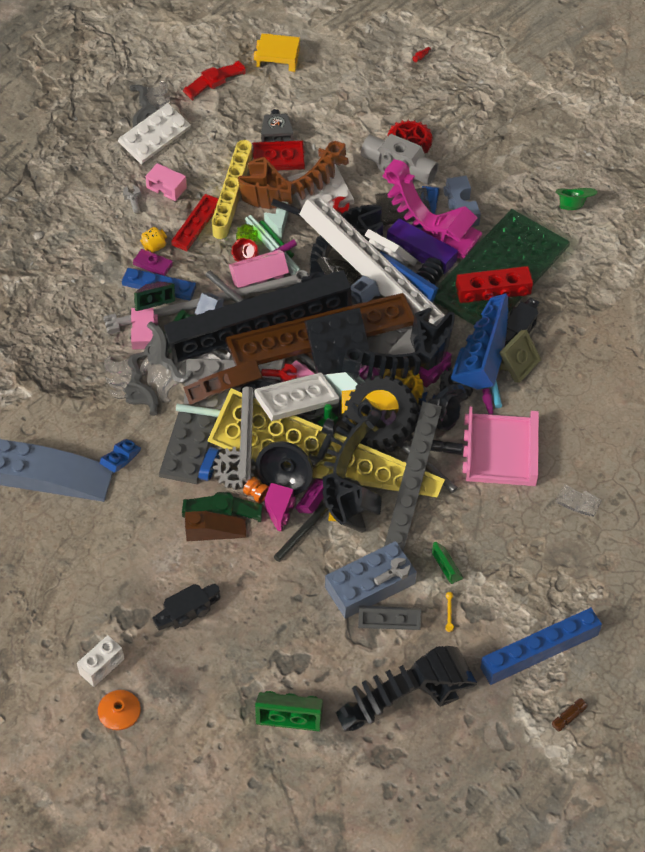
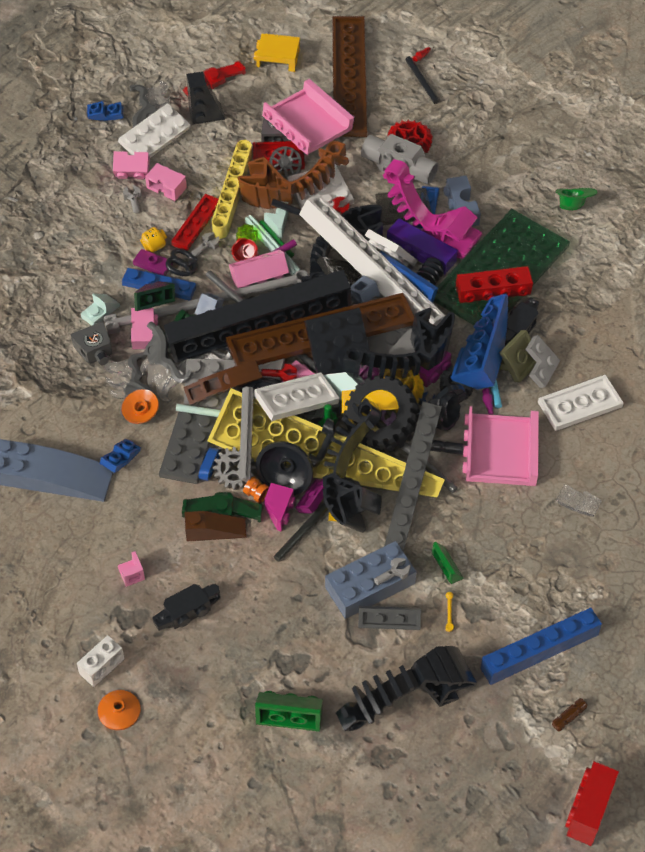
(93, 343): none -> dark grey torso
(102, 306): none -> light aqua slope
(104, 112): none -> blue slope
(131, 165): none -> bright pink brick
(132, 571): none -> bright pink panel
(135, 402): none -> orange dish
(173, 258): none -> black piece
(202, 100): none -> black wedge
(207, 243): none -> light grey bar
(285, 161): none -> dark grey wheel
(309, 118): none -> bright pink panel
(350, 70): none -> reddish brown plate
(422, 80): none -> black bar
(545, 361): none -> light grey plate
(580, 402): none -> white plate
(590, 803): none -> red brick

